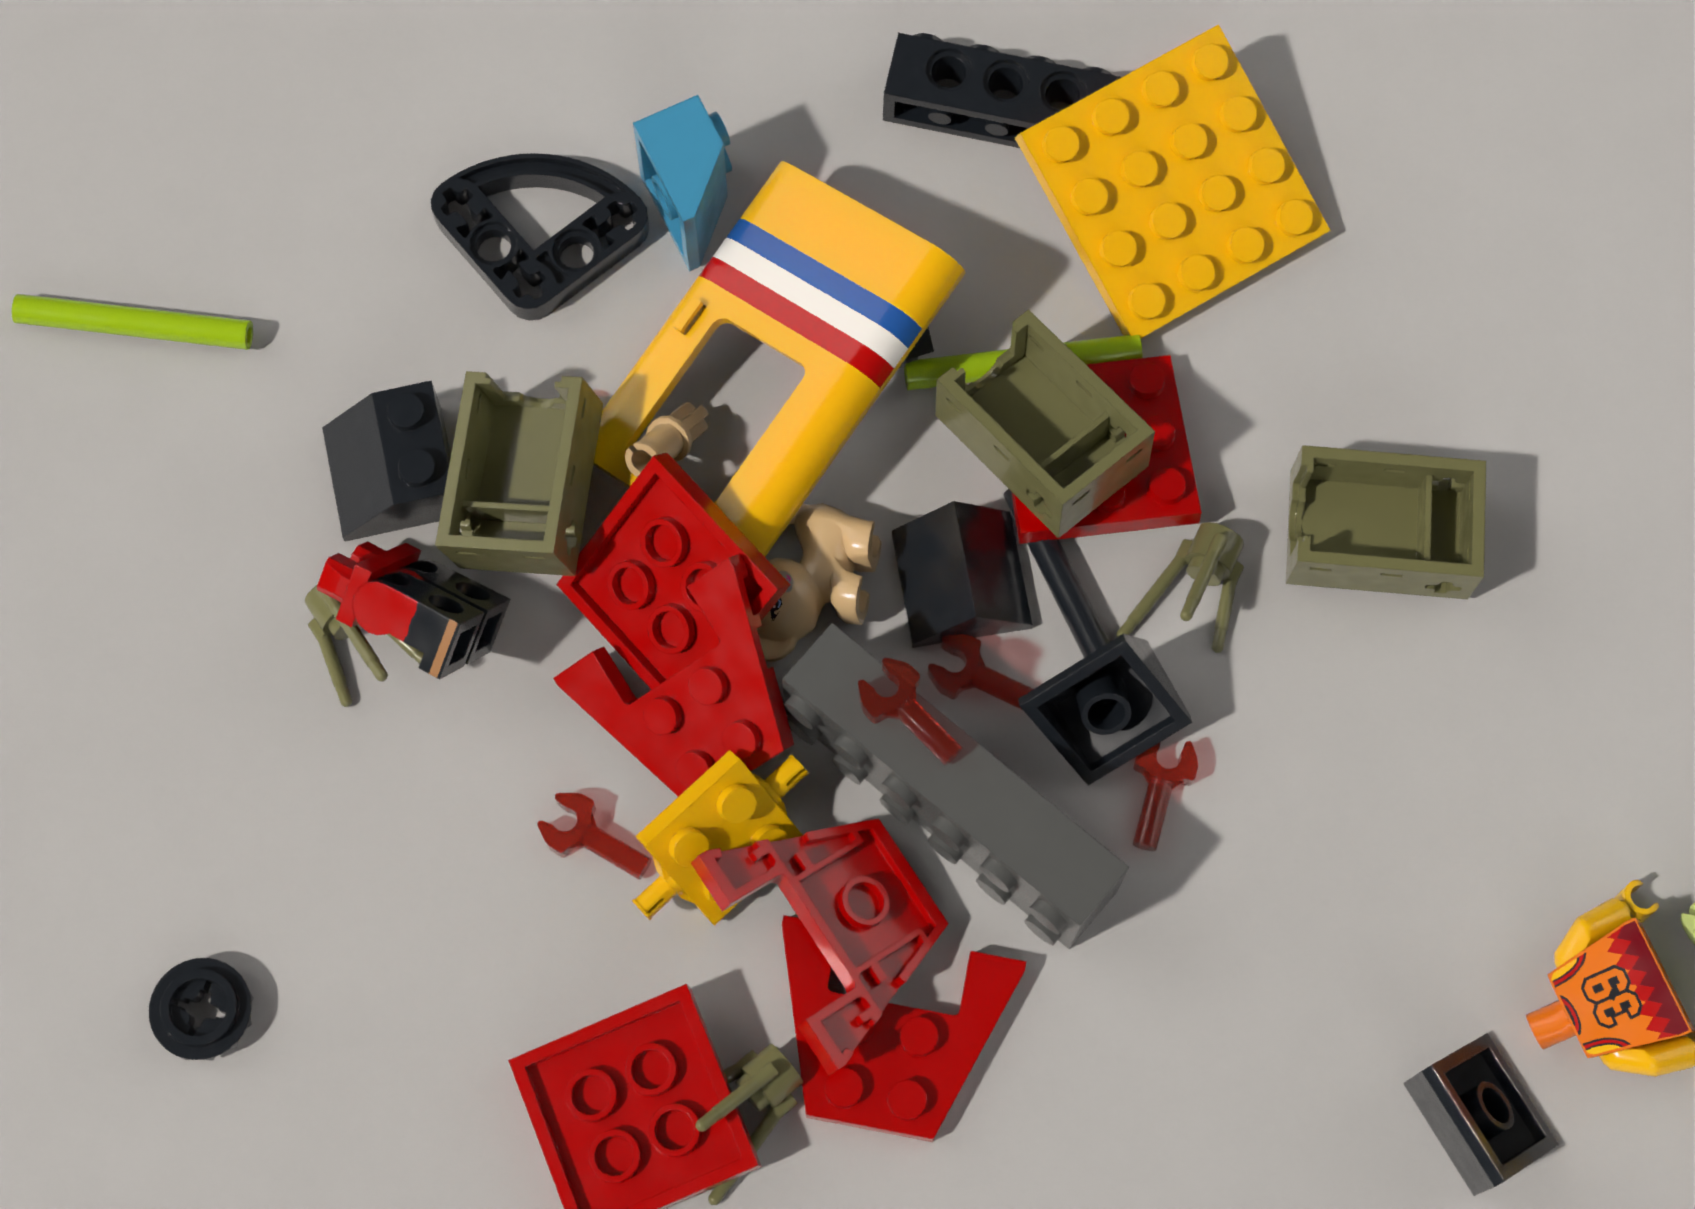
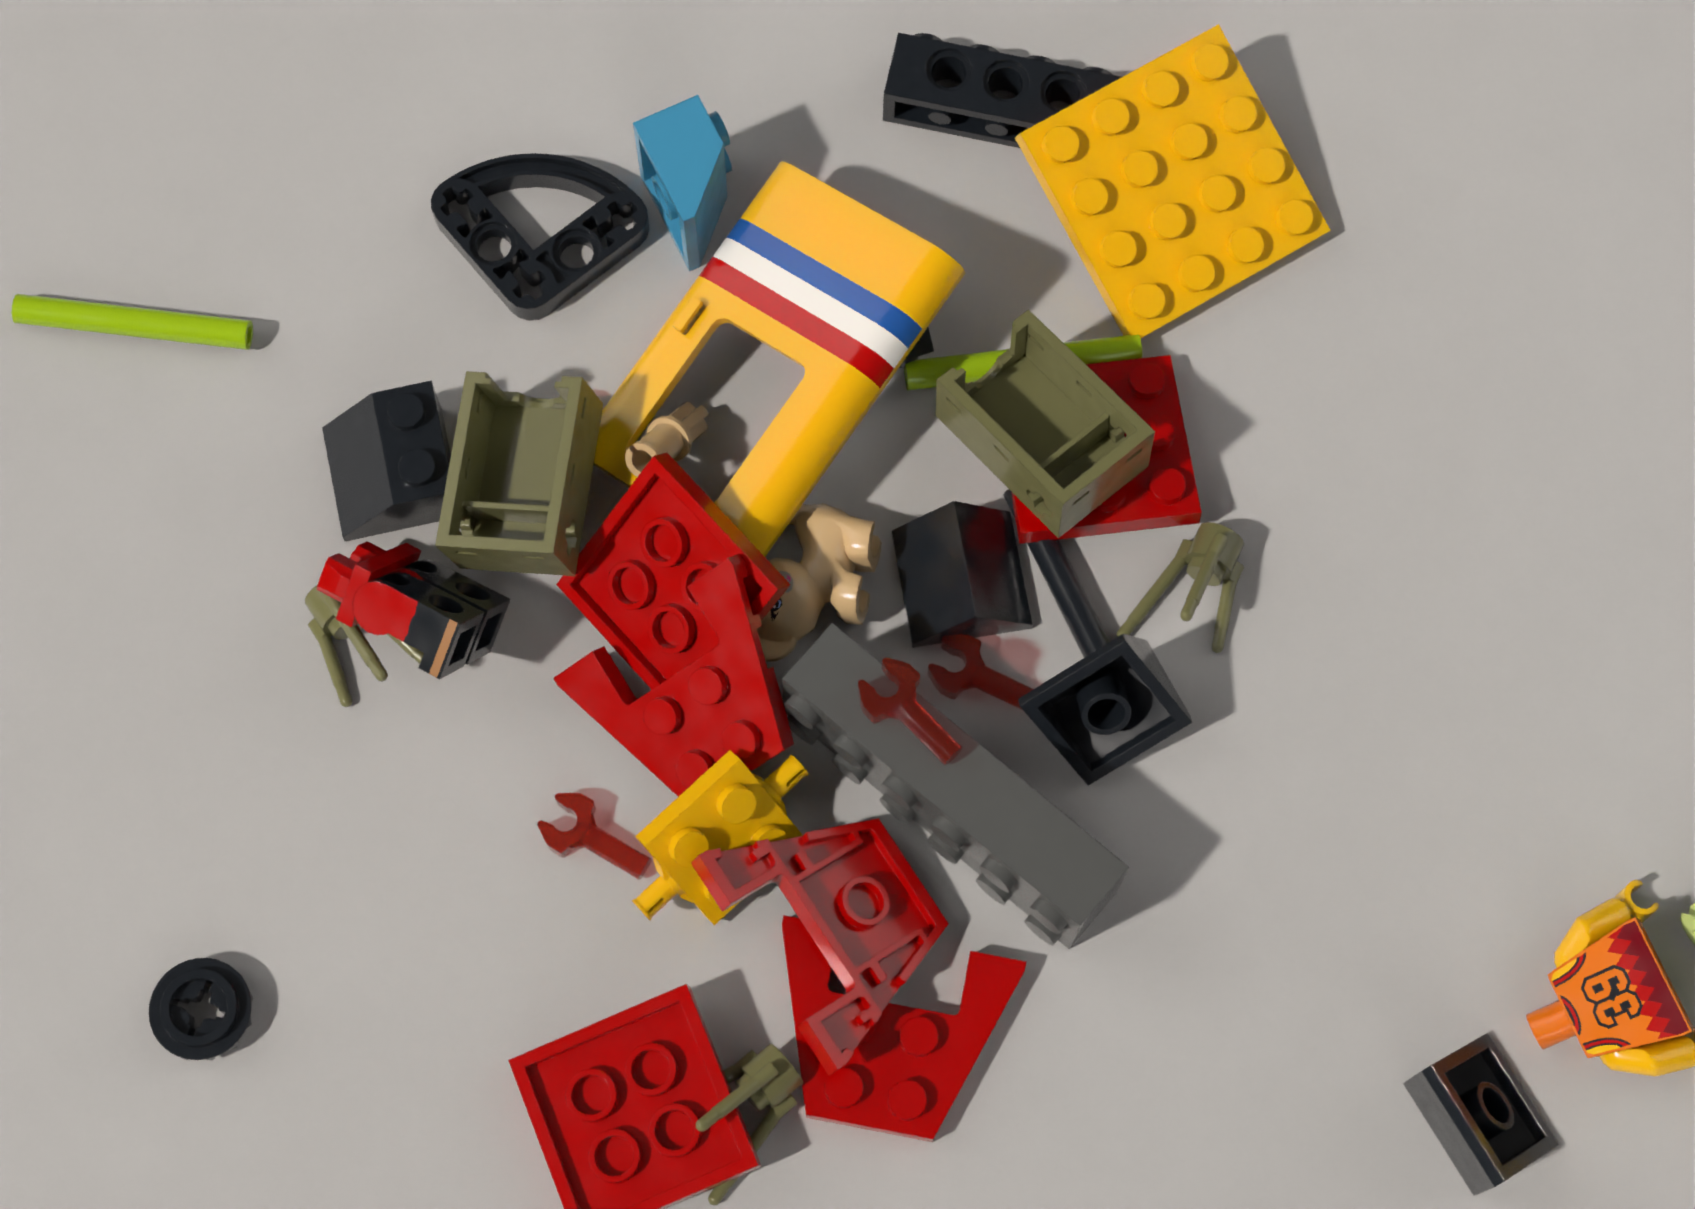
(1159, 789): clear red bar -> none
(1386, 522): olive piece -> none

